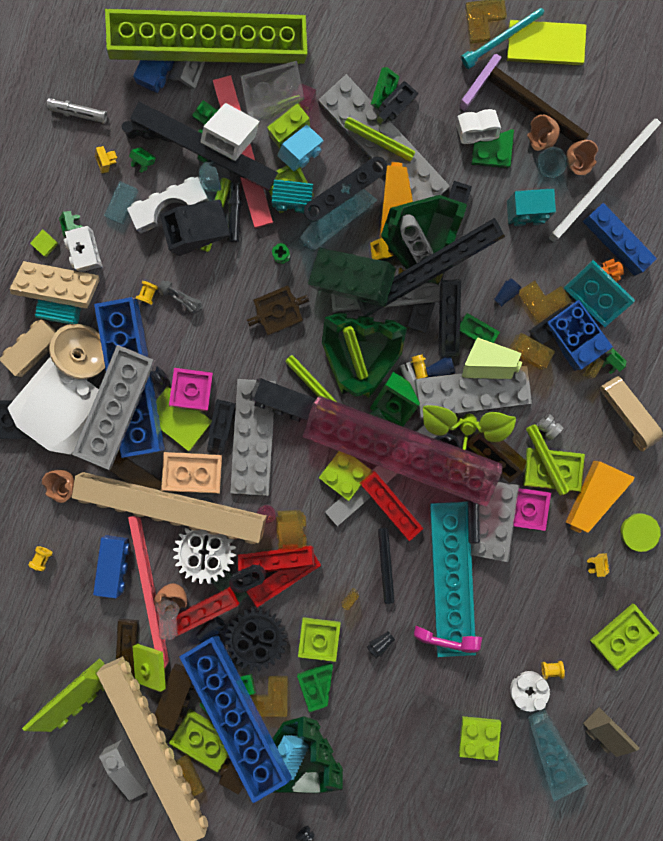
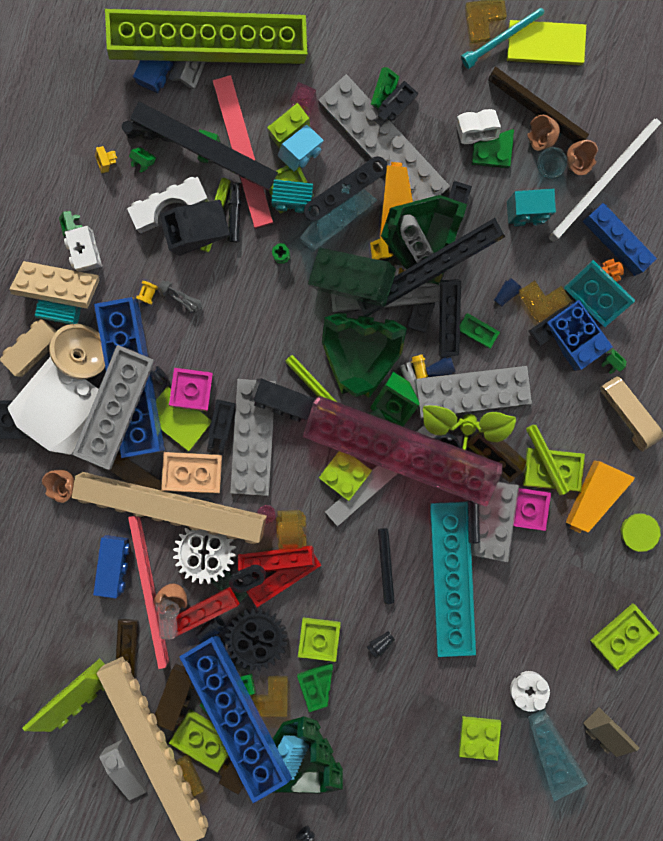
(40, 558): yellow bush -> none
(44, 243): lime tile -> none
(68, 109): light grey pin -> none
(121, 200): clear light blue tile -> none
(149, 667): lime plate -> none
(204, 113): green tile -> none
(209, 177): clear light blue hair -> none
(229, 131): white brick -> none
(272, 90): clear slope -> none
(278, 310): dark brown plate -> none
(350, 599): clear yellow tile -> none
(355, 352): lime axle -> none
(379, 139): lime axle -> none
(391, 505): red plate -> none
(468, 645): dark pink piece -> none
(480, 81): lavender tile -> none
(491, 361): yellowish green slope -> none
(532, 351): clear yellow brick -> none
(549, 426): light grey wheel -> none
(552, 670): yellow bush -> none
(593, 368): clear yellow tile -> none
(601, 565): yellow tile -> none

